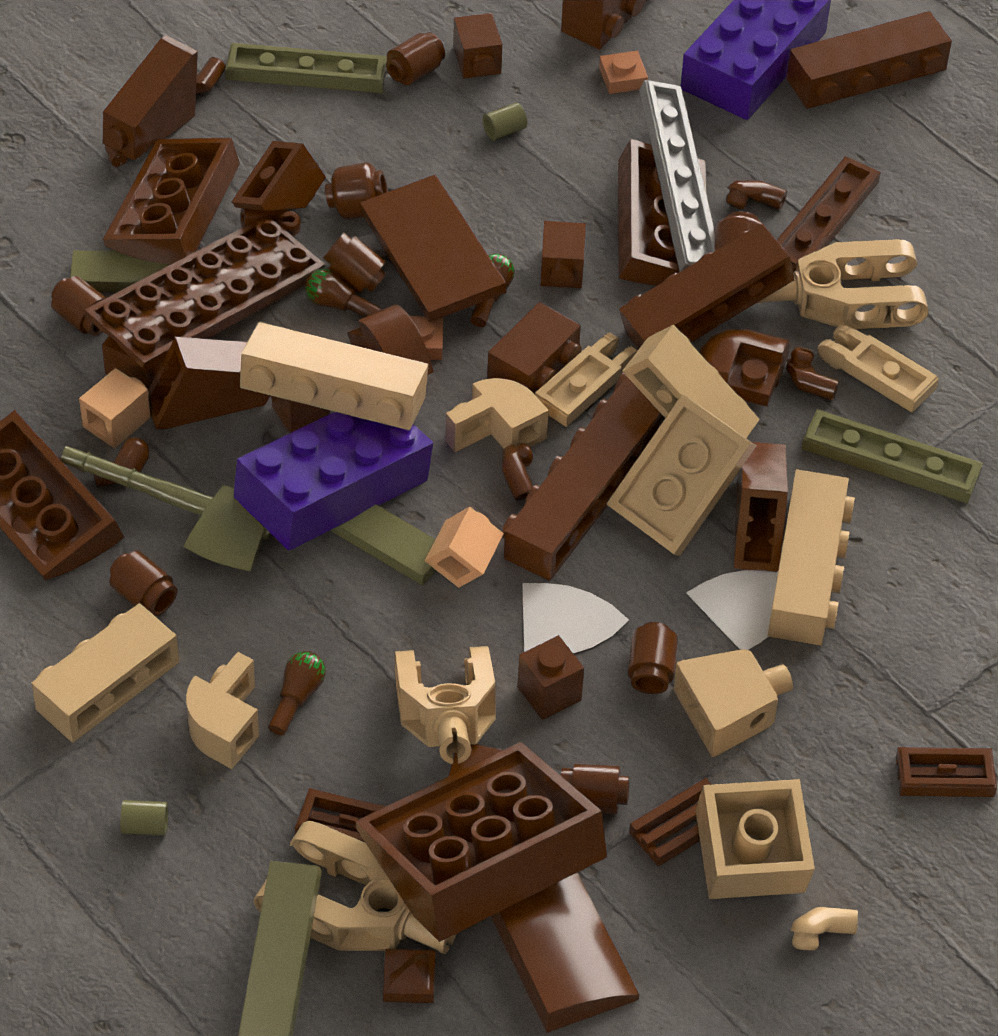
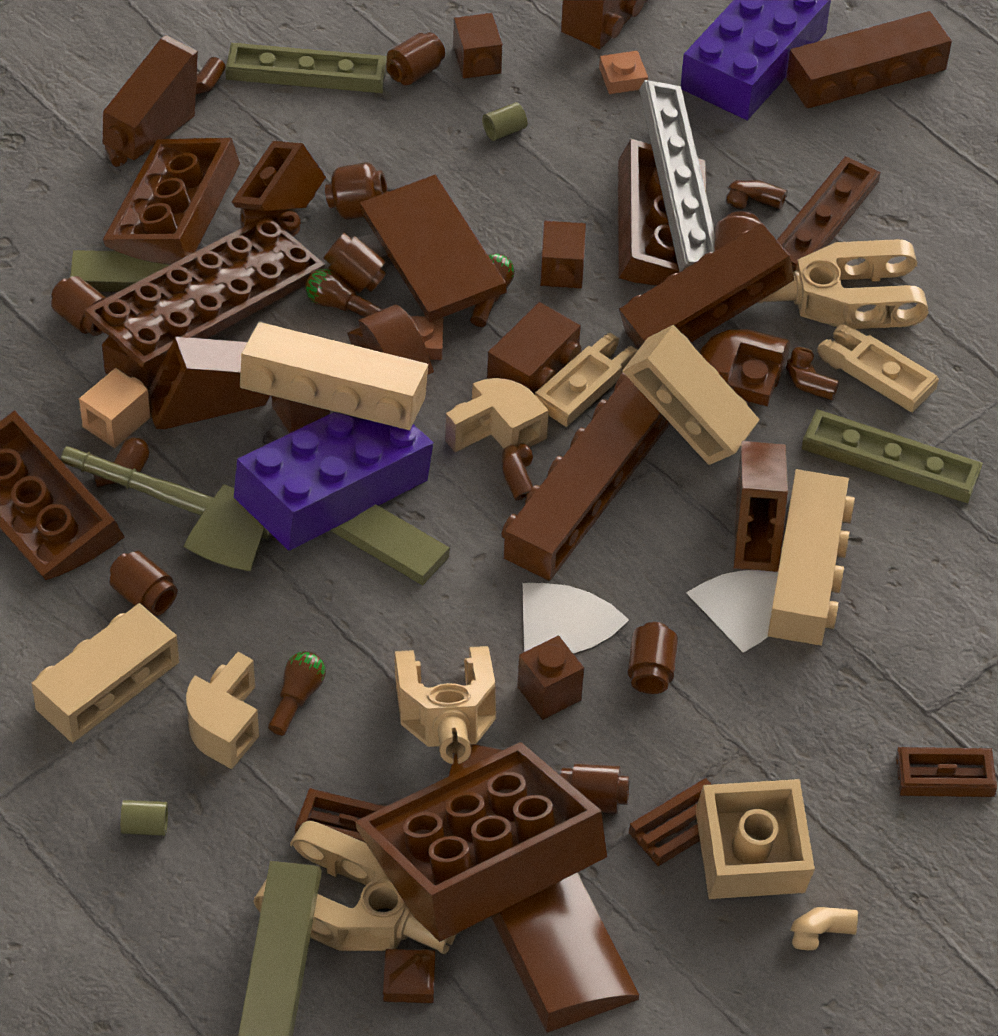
(464, 547): light nougat brick -> none
(681, 475): tan plate -> none
(729, 696): tan torso -> none

